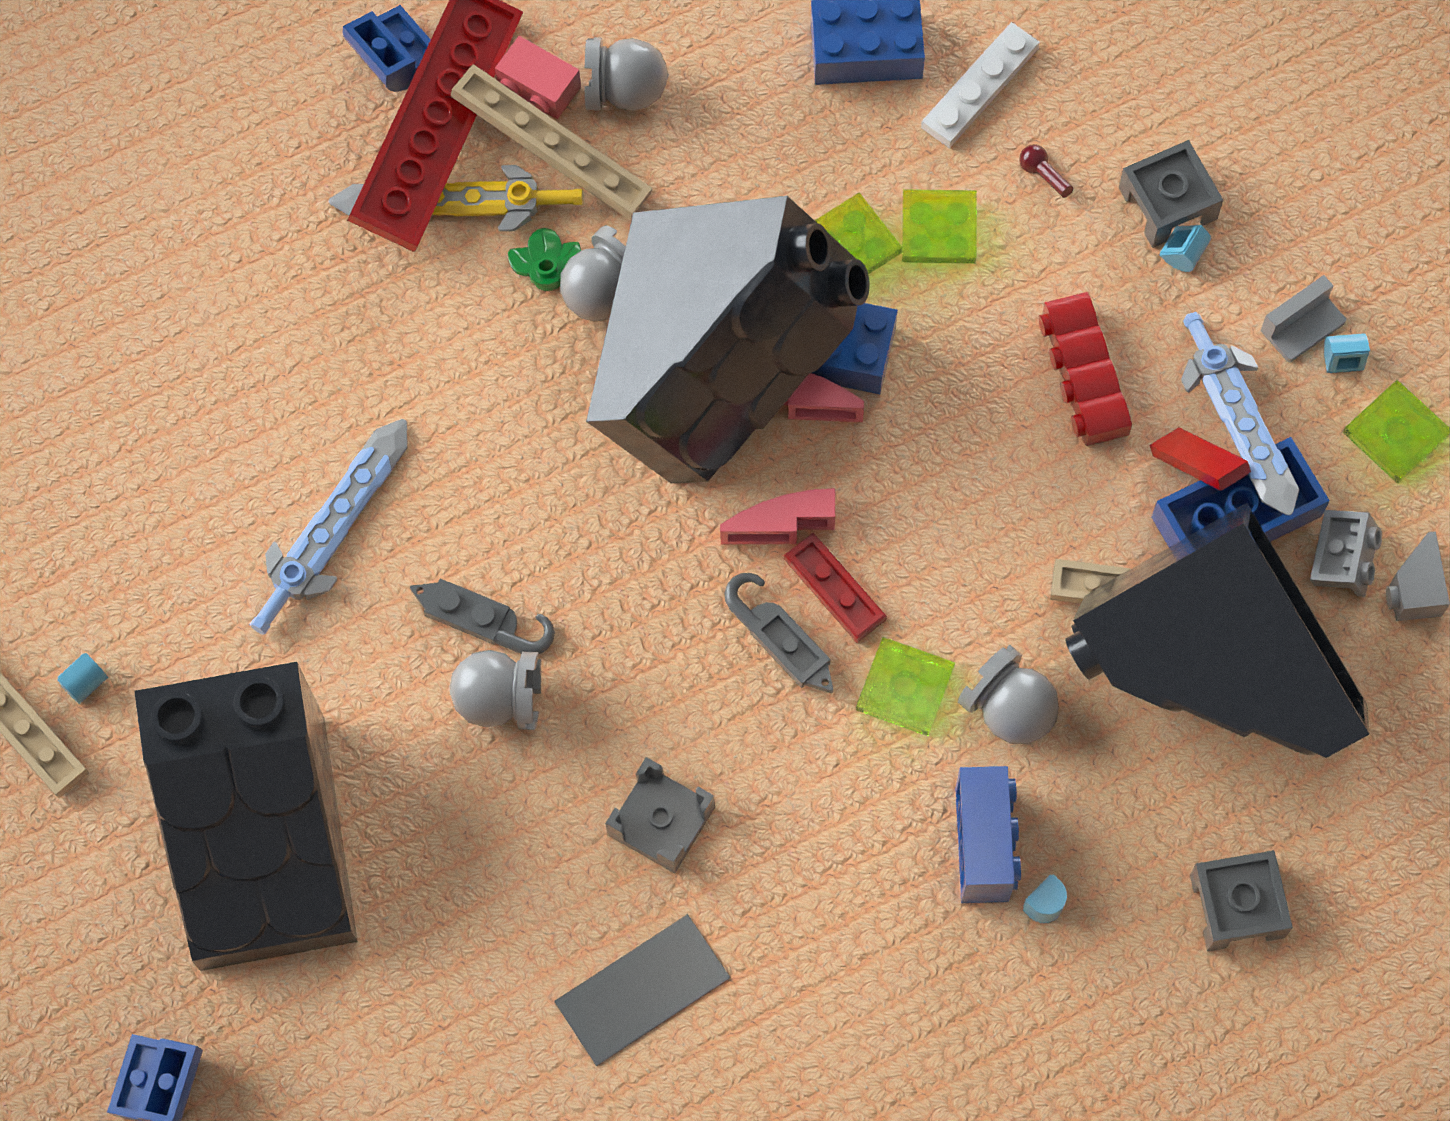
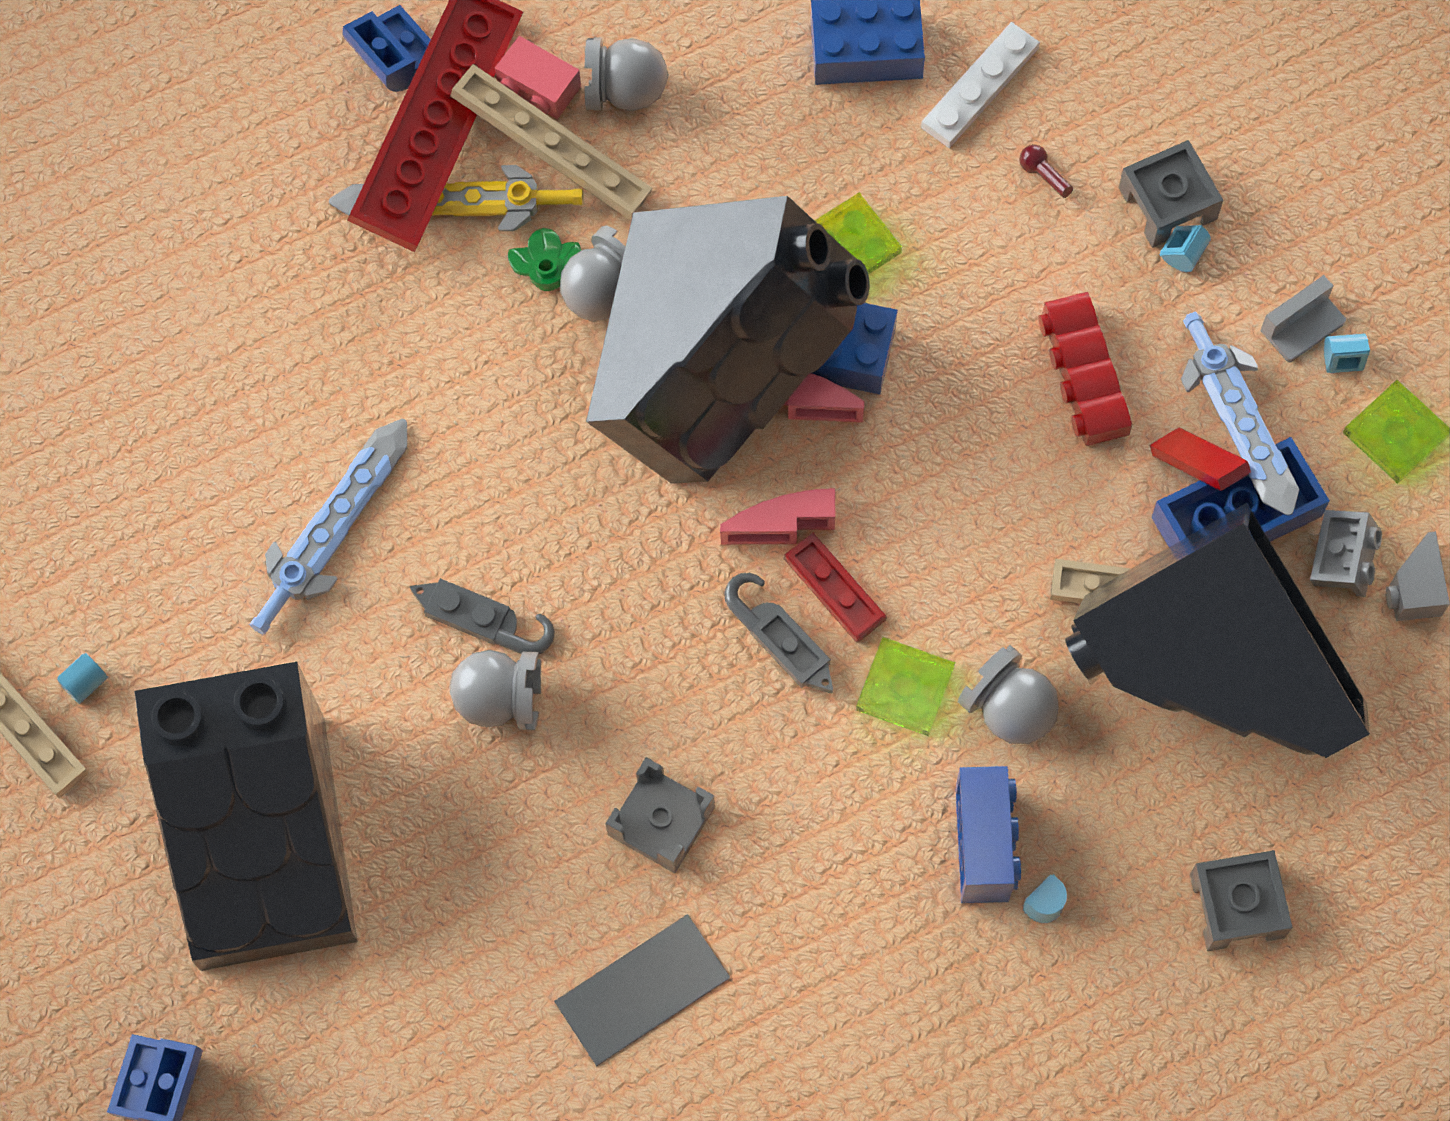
(939, 226): clear neon green plate -> none

